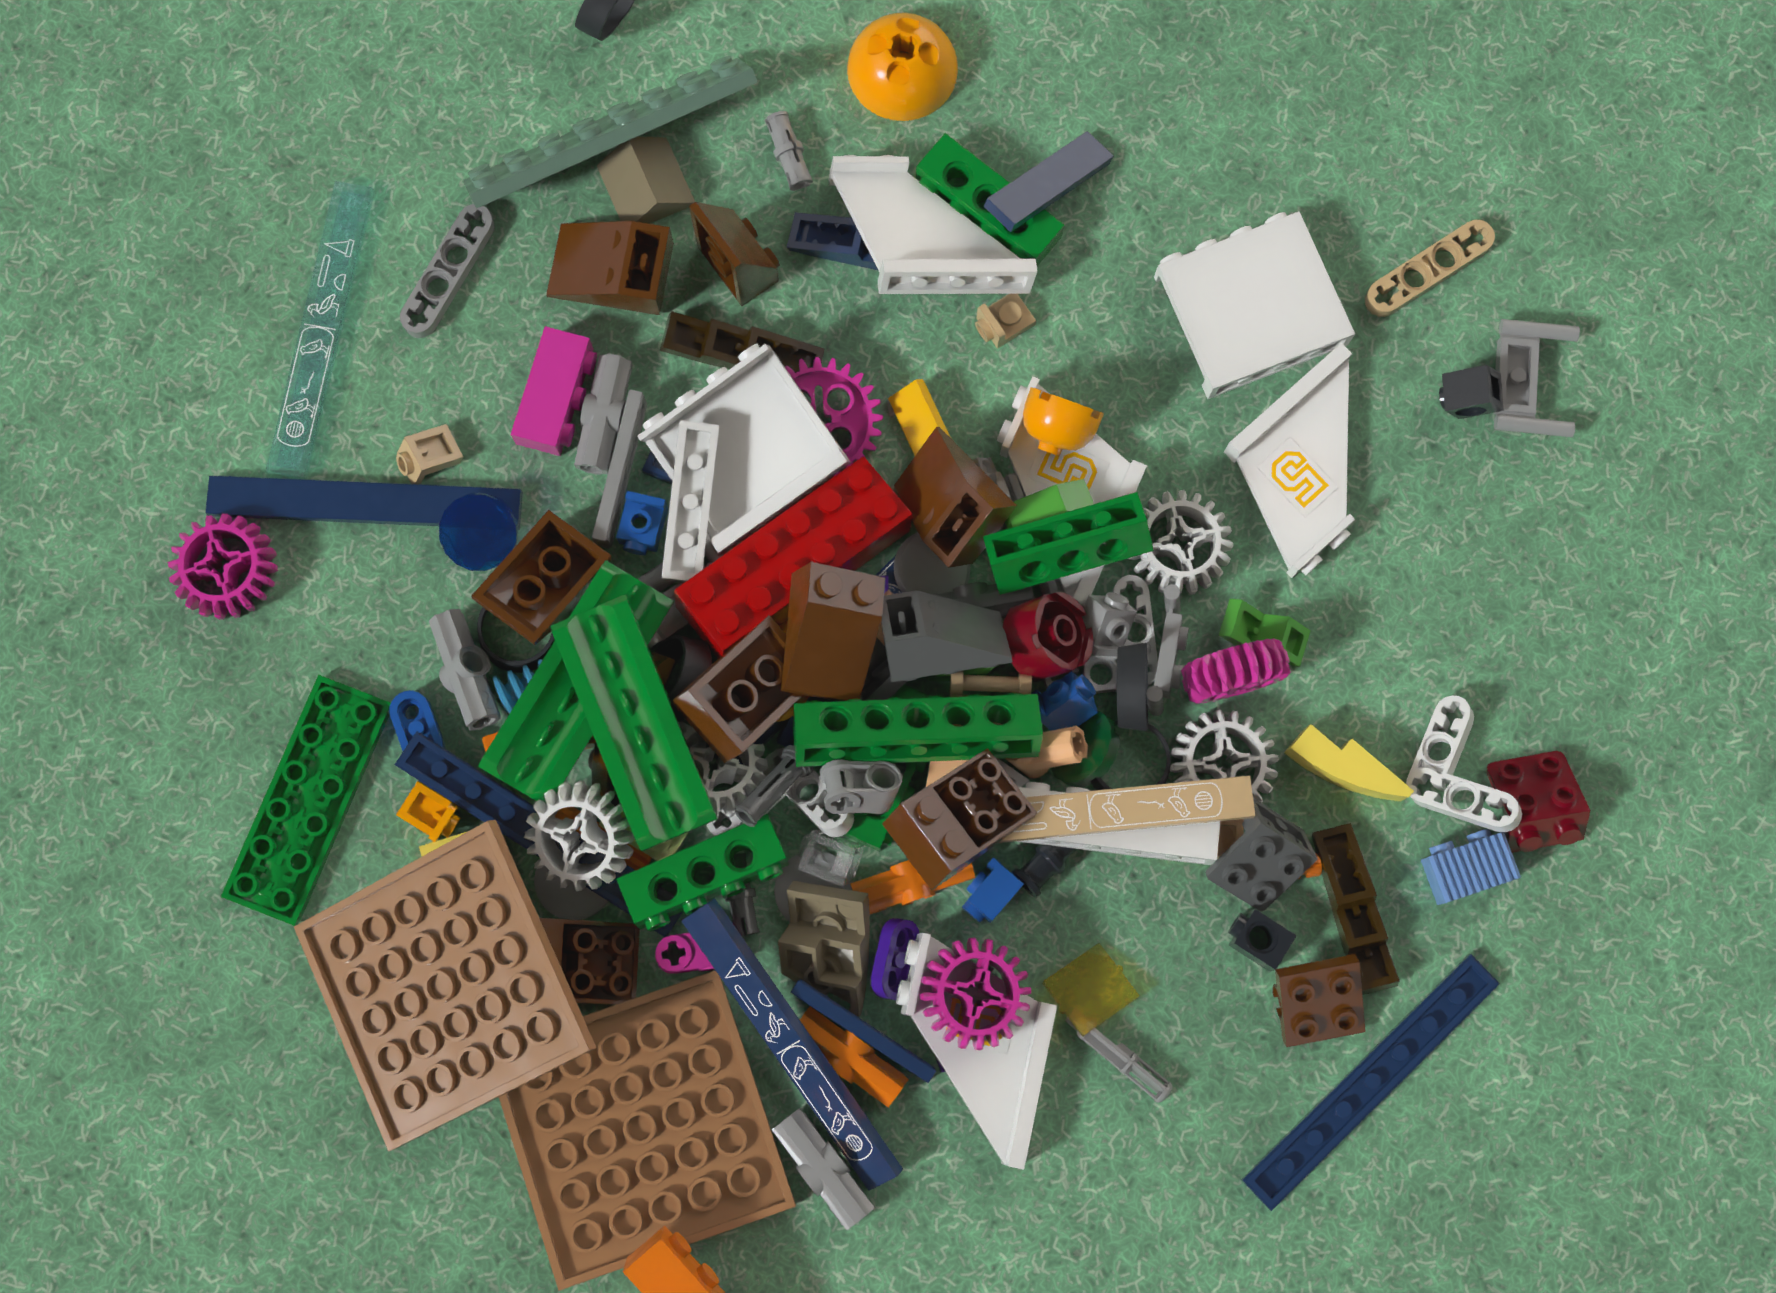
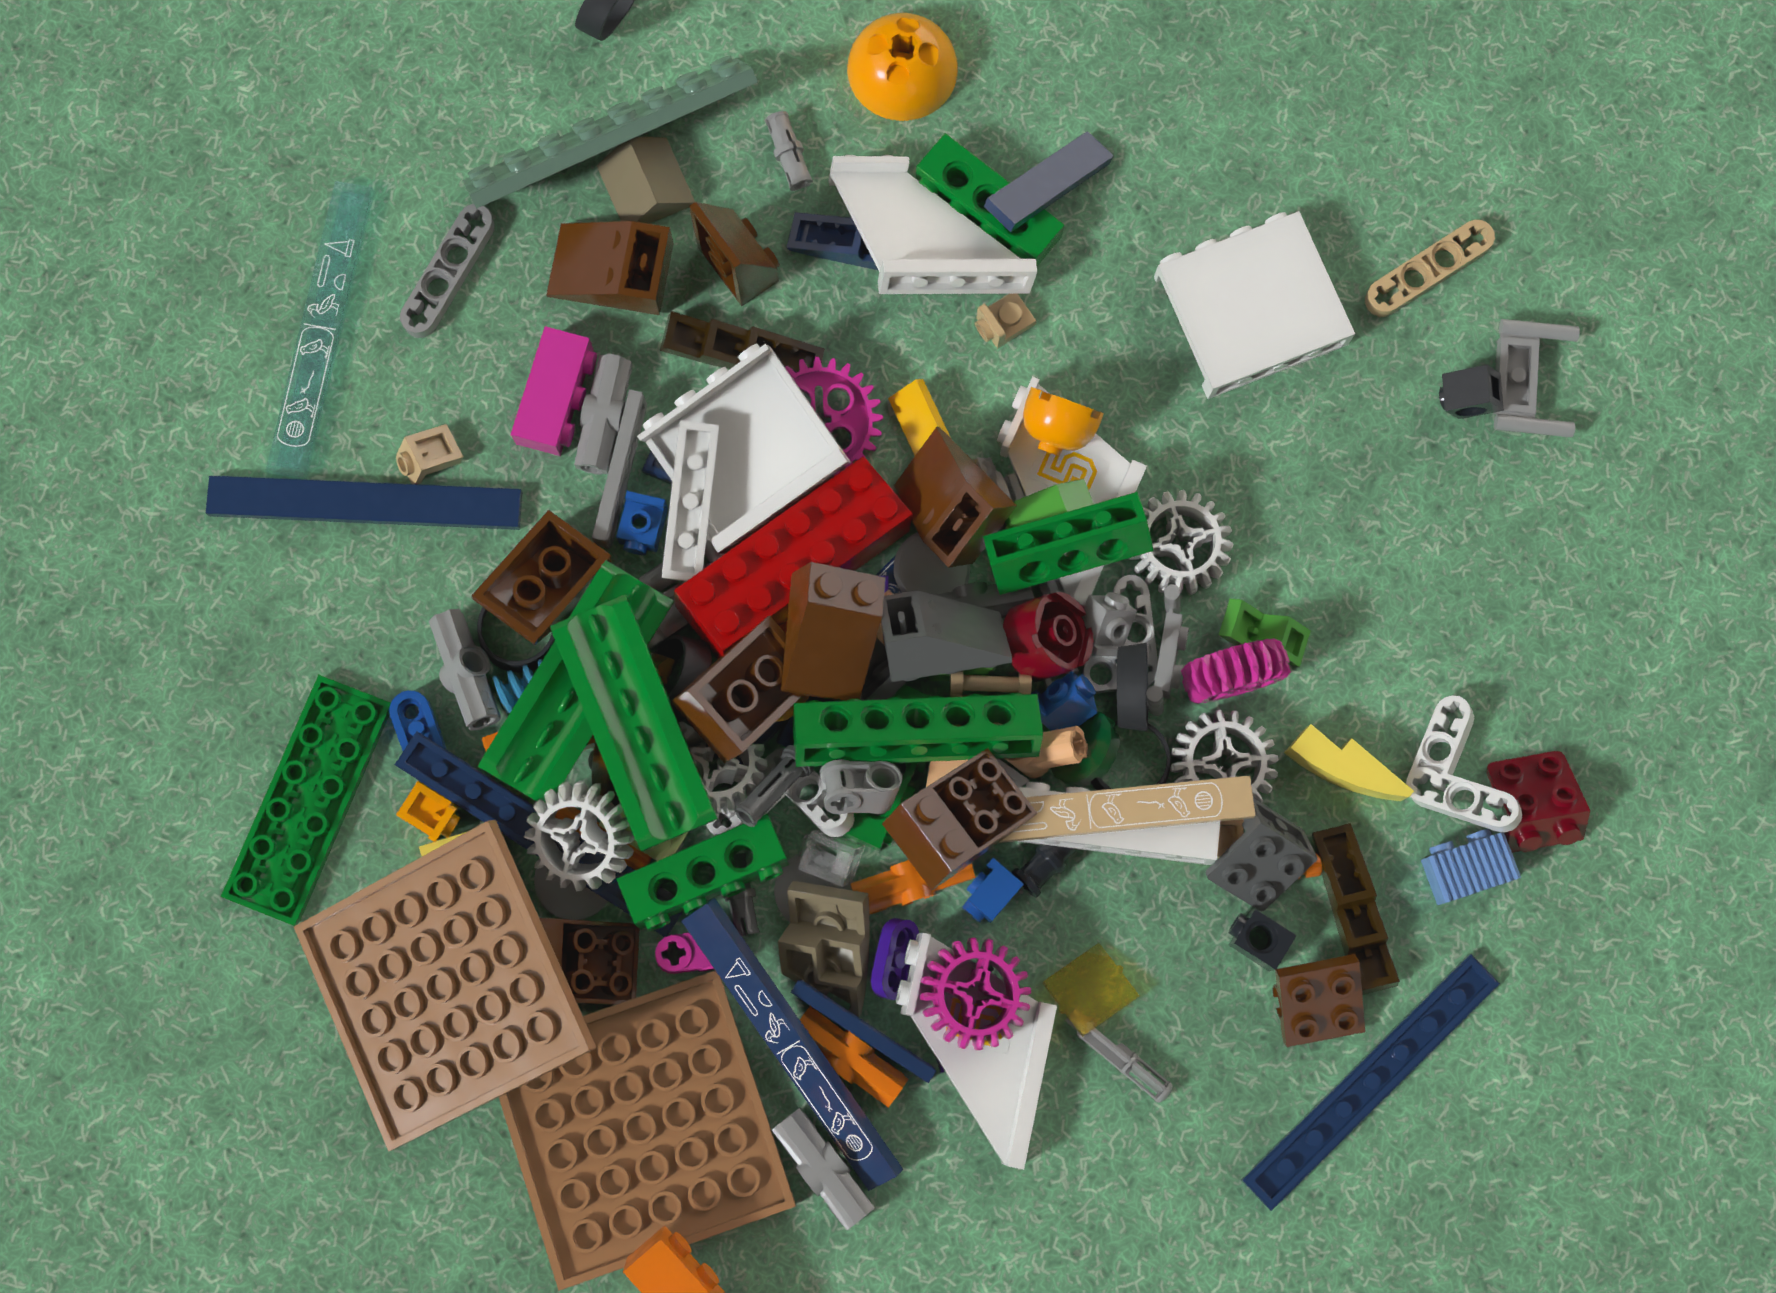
(212, 537): dark pink gear -> none
(478, 531): clear blue tile -> none
(1299, 463): white piece -> none

